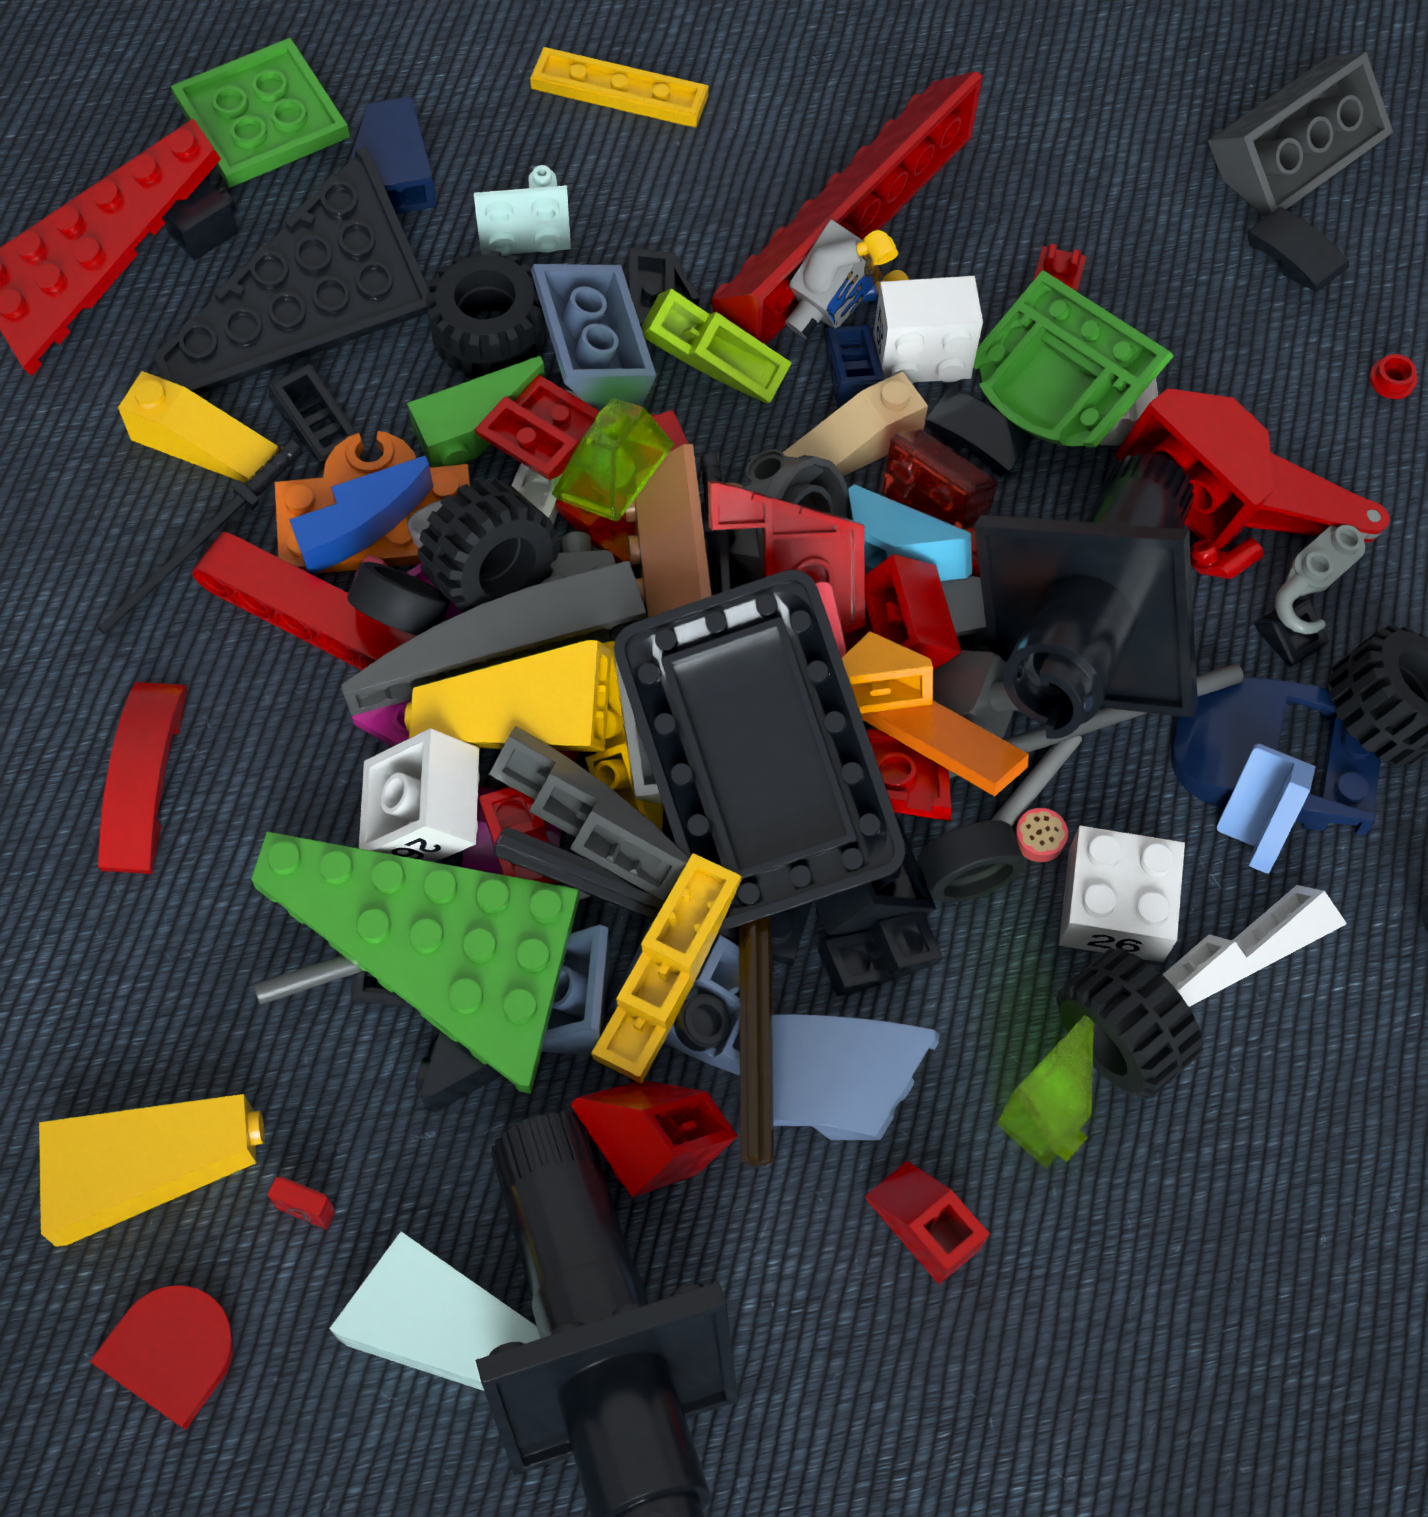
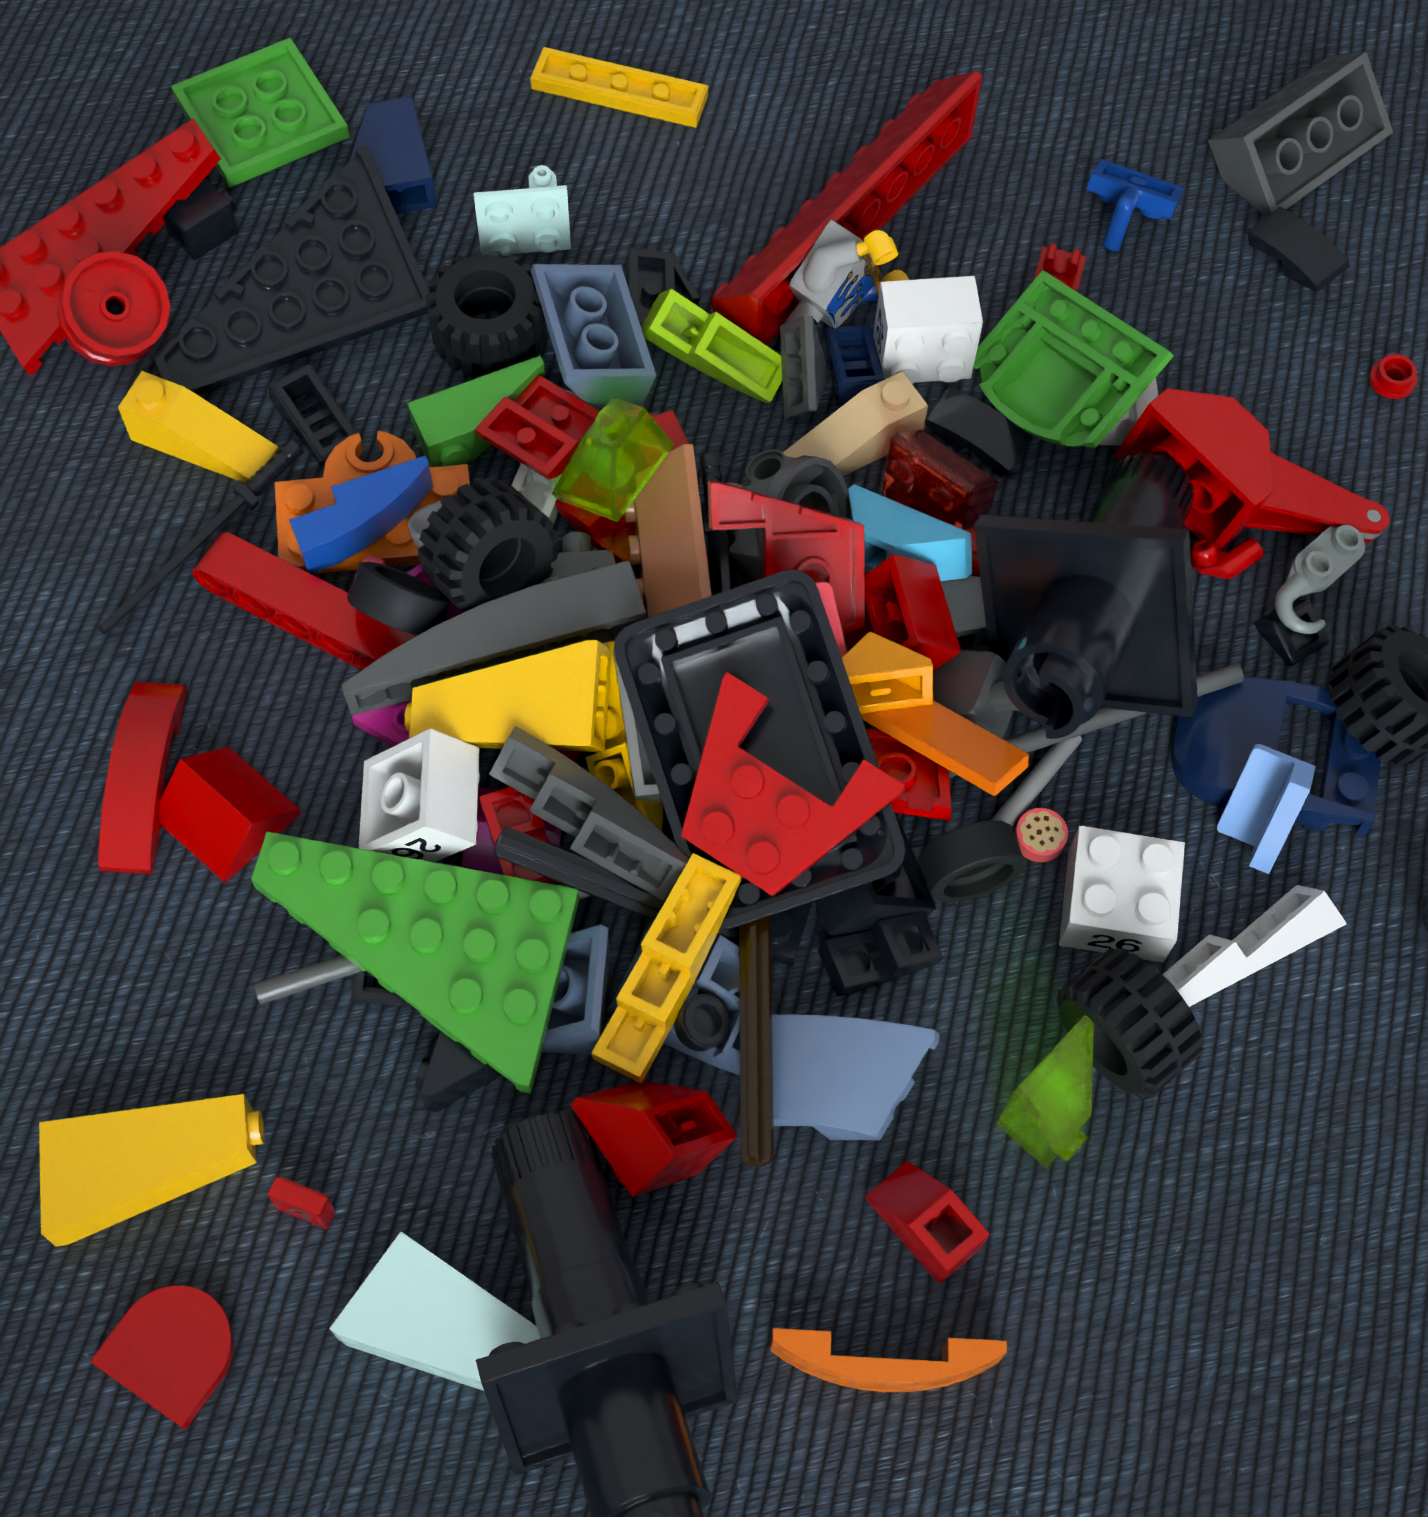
(117, 280): none -> red wheel
(222, 810): none -> red slope
(757, 816): none -> red wing
(802, 367): none -> dark grey slope
(812, 1354): none -> orange slope
(1130, 190): none -> blue plate

